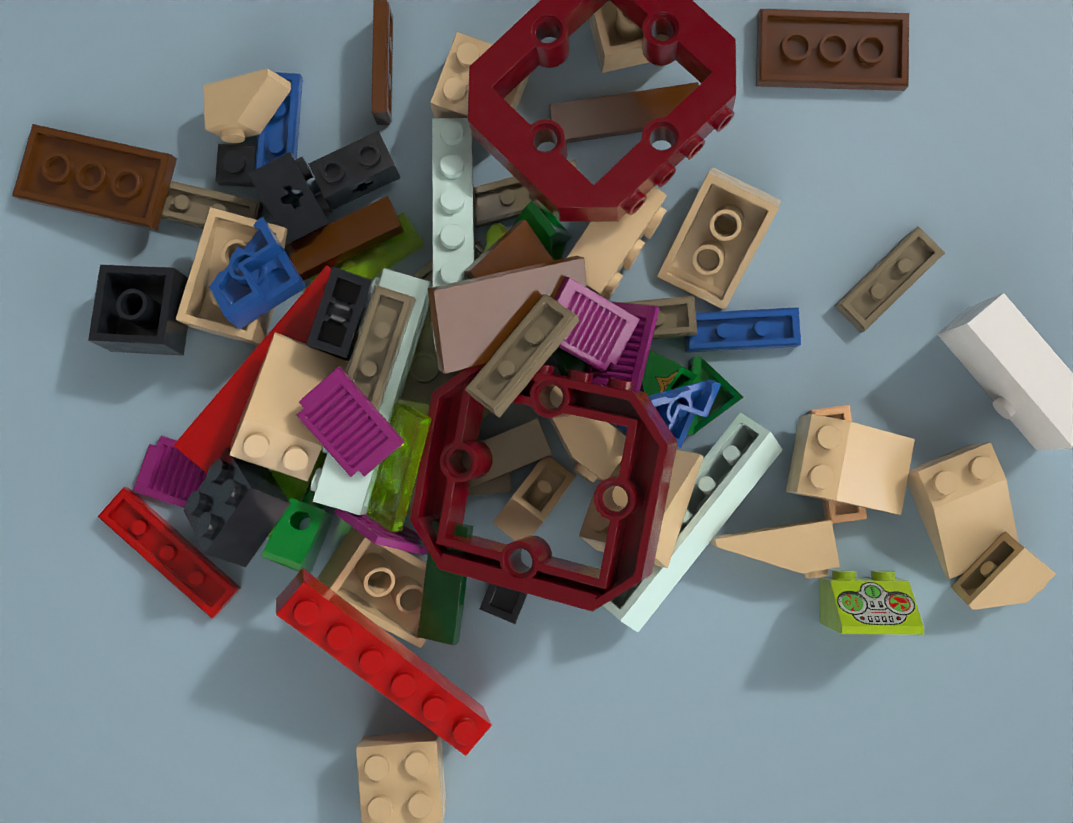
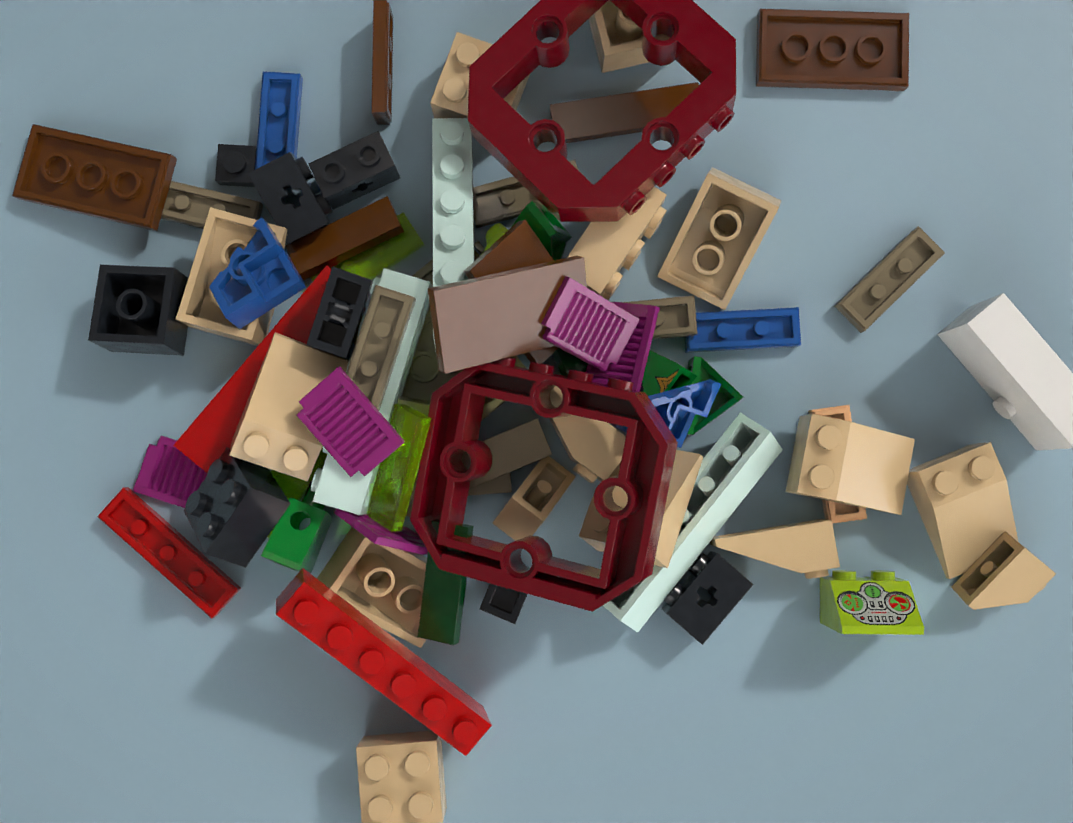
(243, 104): tan slope -> none
(522, 355): dark tan tile -> none
(726, 590): none -> black brick

